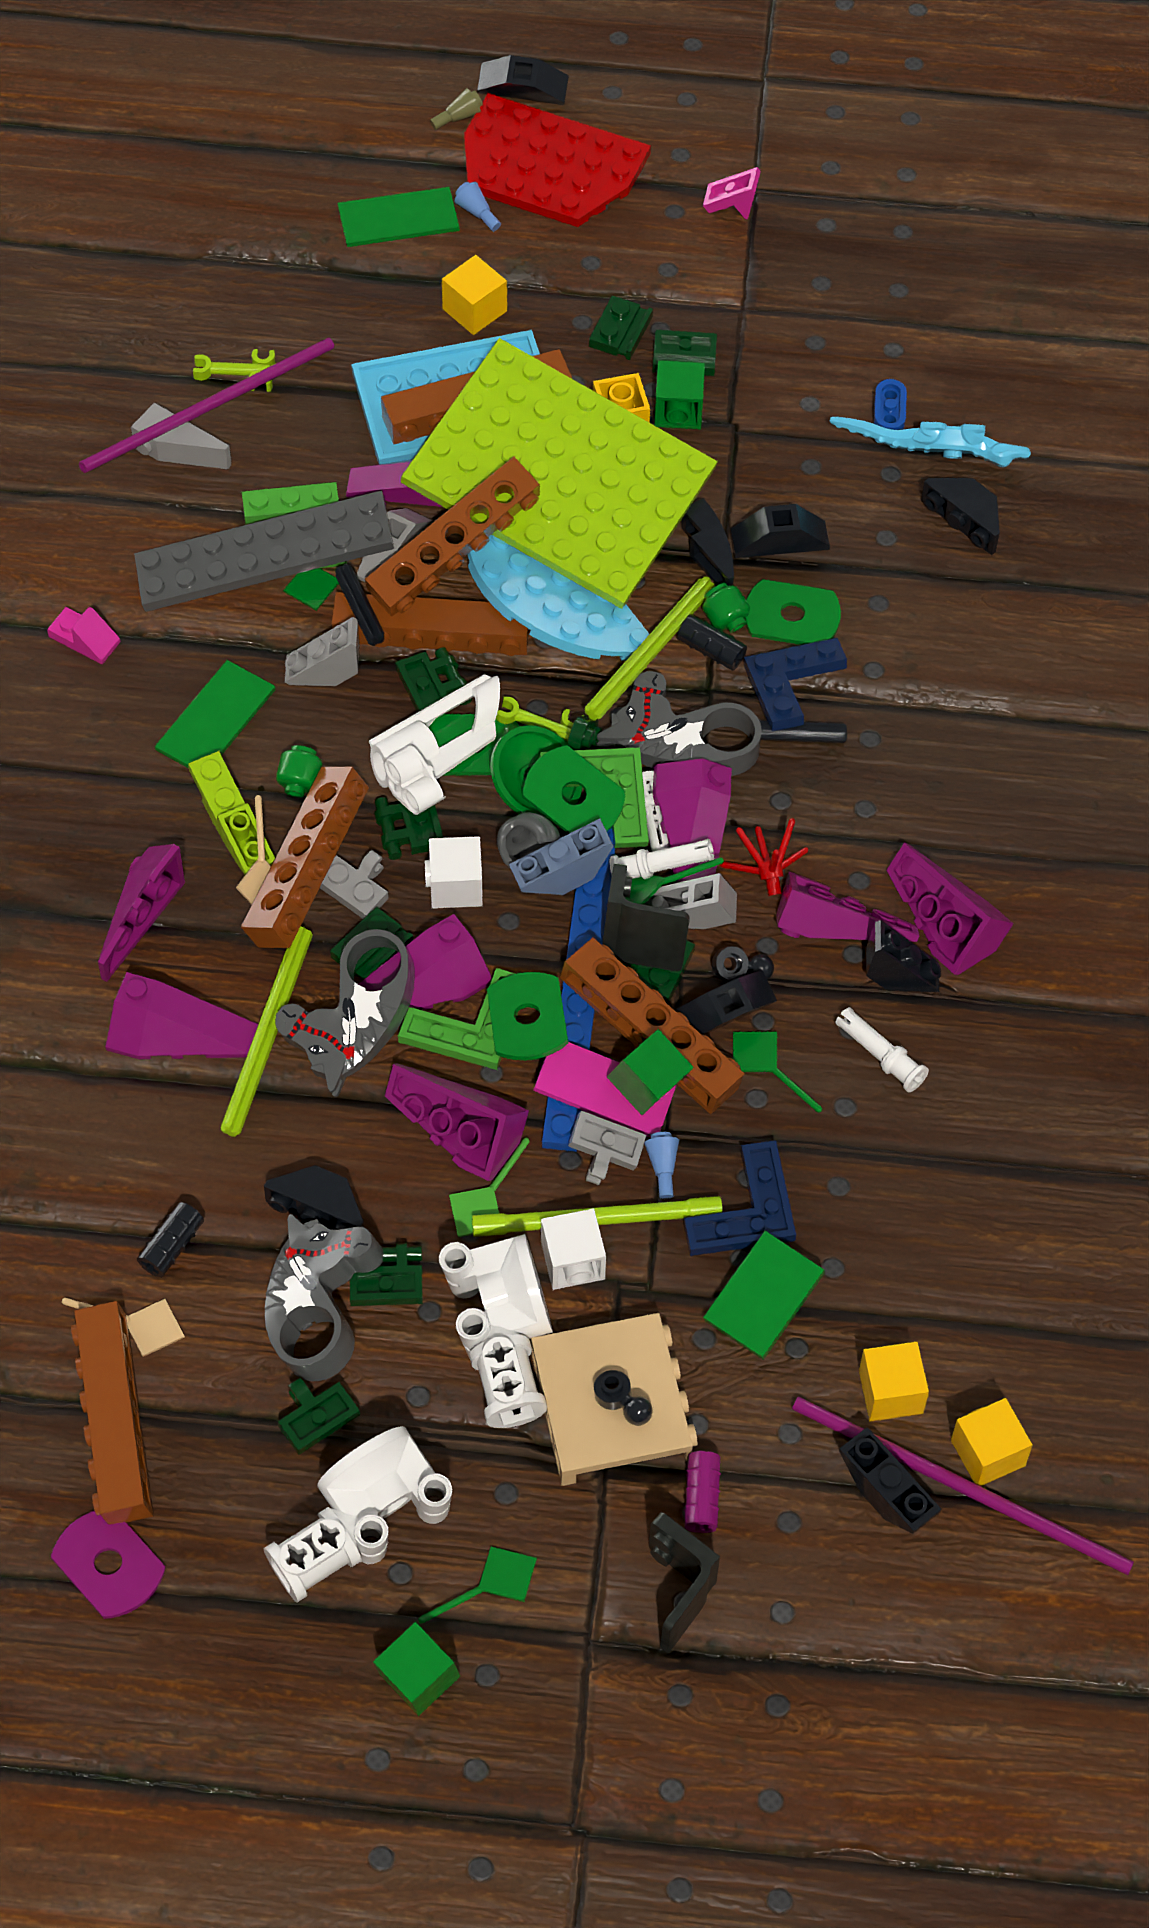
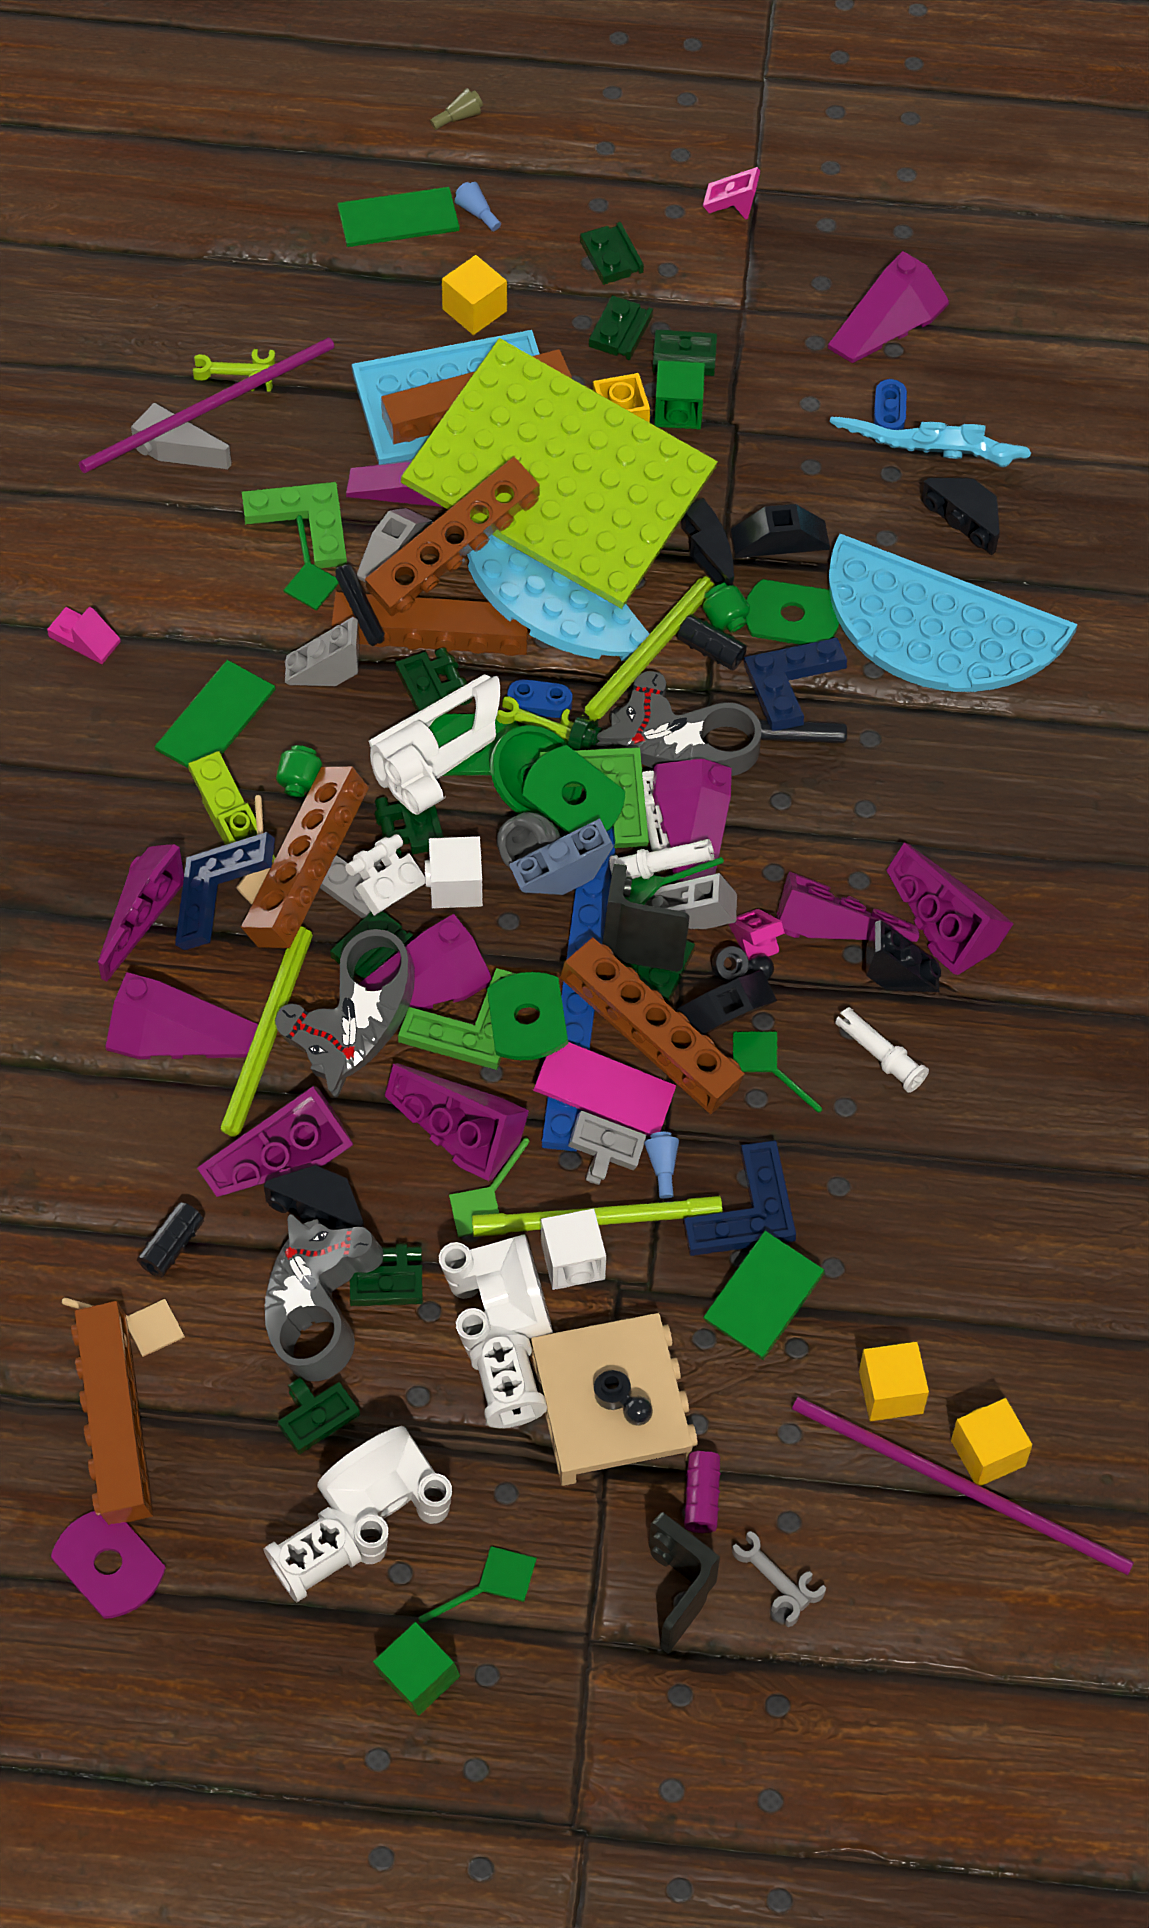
(204, 874): none -> dark blue plate
(263, 551): dark grey plate -> none
(289, 1140): none -> magenta wedge
(390, 884): none -> white plate
(523, 79): black slope -> none
(539, 697): none -> blue plate
(549, 161): red plate -> none
(611, 253): none -> dark green plate
(650, 1072): green head -> none
(757, 933): none -> dark pink slope
(767, 869): red plant -> none
(793, 1597): none -> light grey bar
(887, 1483): black slope -> none
(896, 303): none -> magenta wedge
(936, 625): none -> medium azure plate

